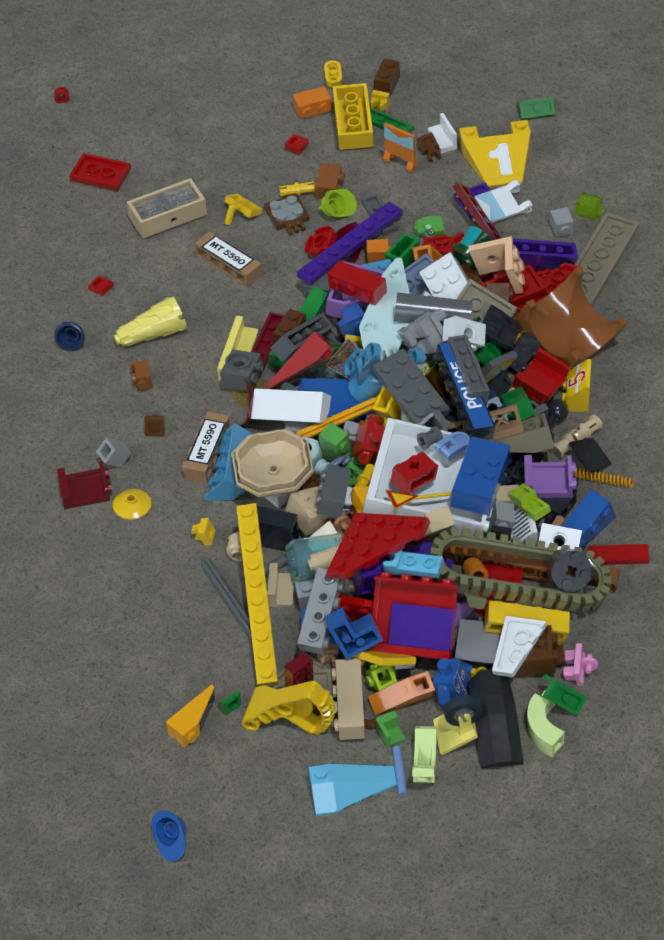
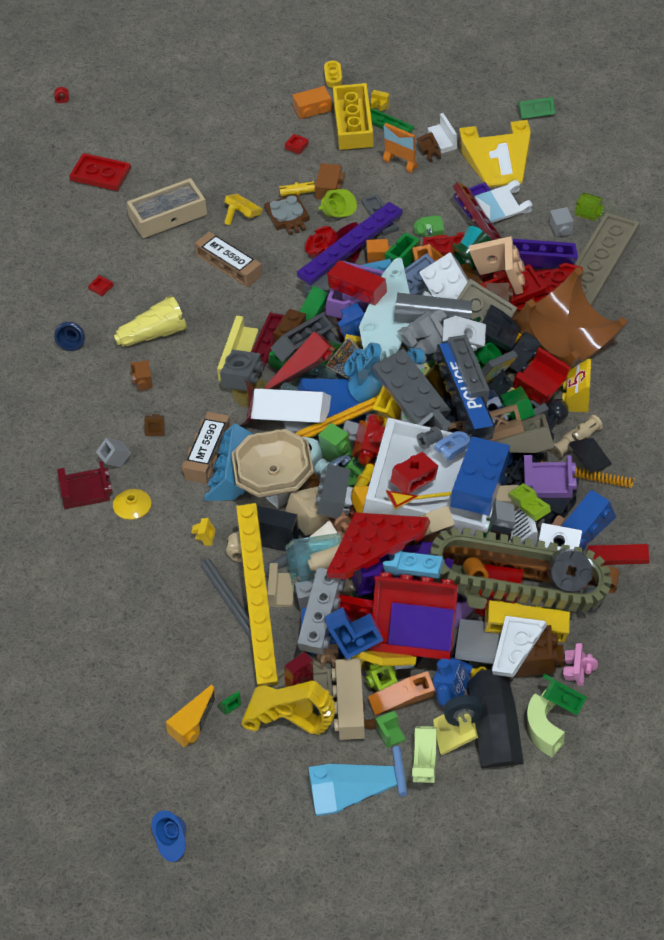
(387, 76): reddish brown brick -> none

